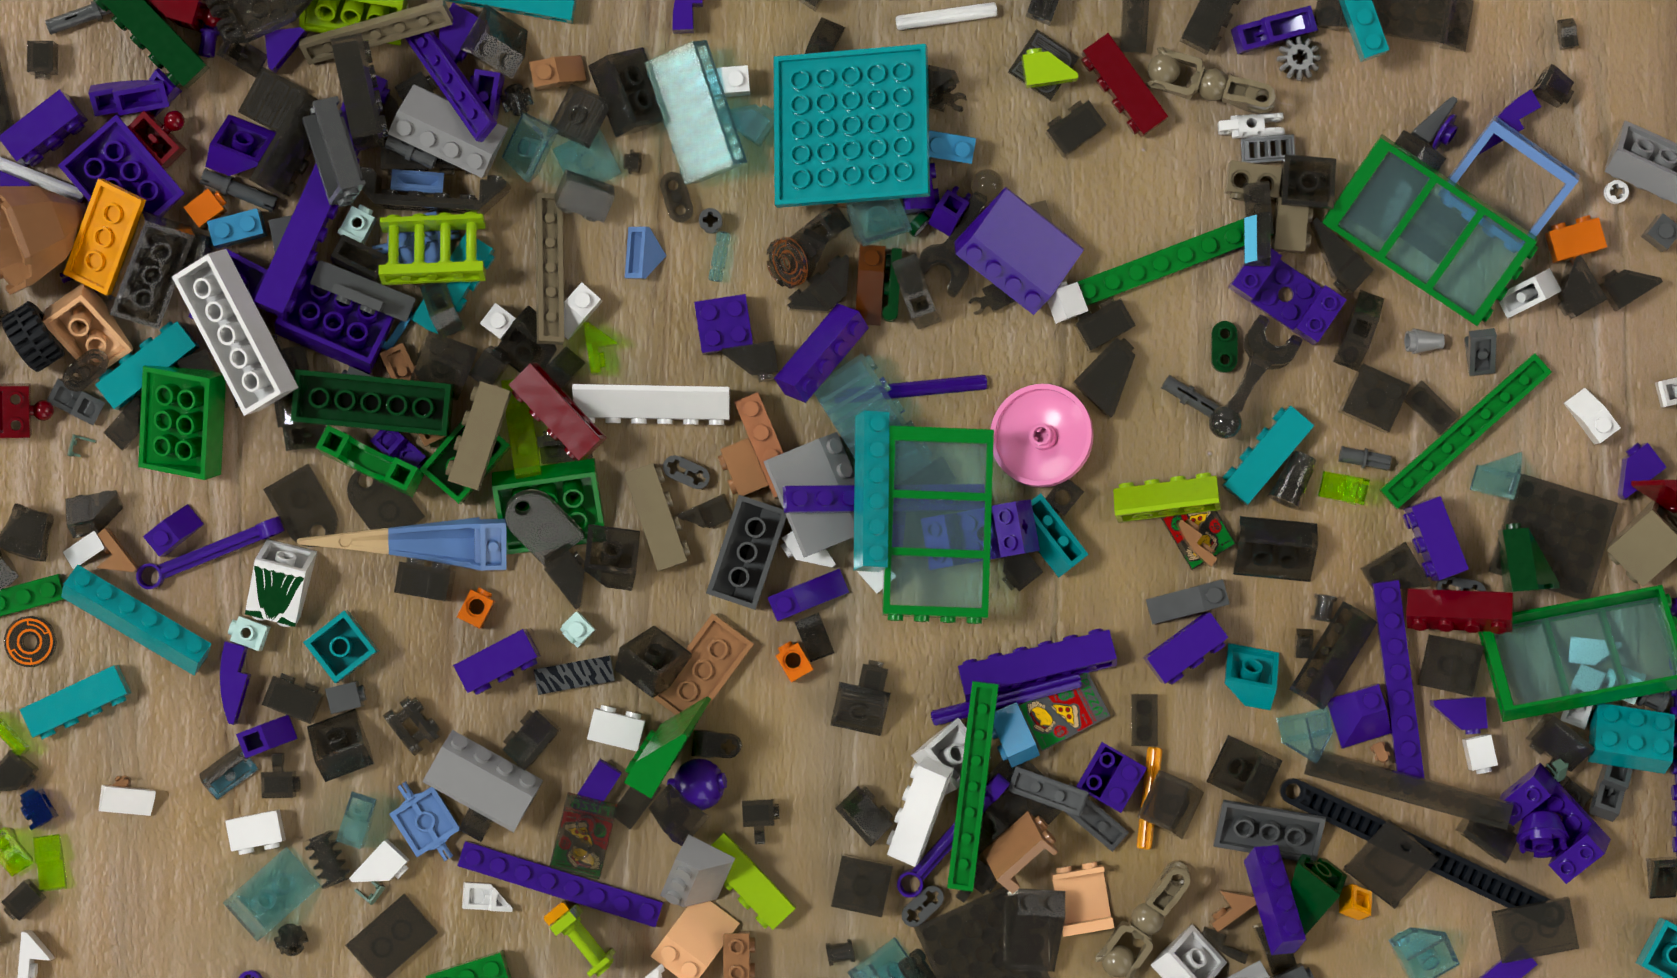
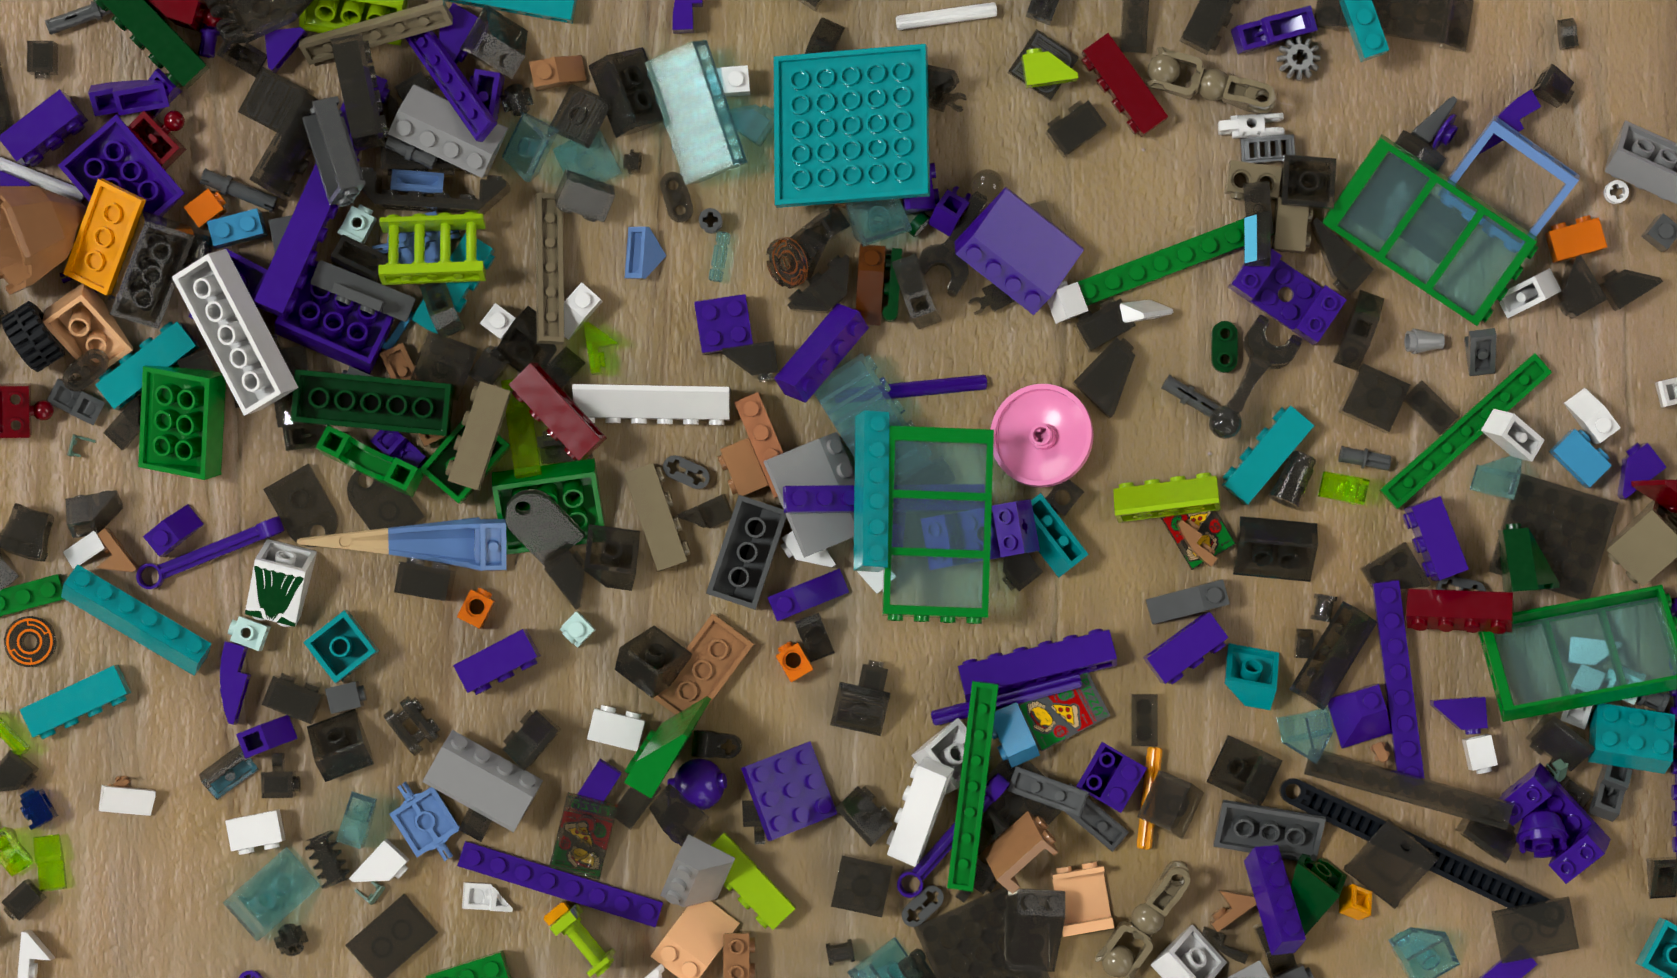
(237, 146): dark purple slope -> none
(574, 675): tile -> none
(789, 791): none -> dark purple plate
(951, 146): dark azure brick -> none
(1143, 310): none -> white slope
(1450, 665): clear smoke slope -> none
(1512, 435): none -> white brick
(1581, 457): none -> dark azure piece

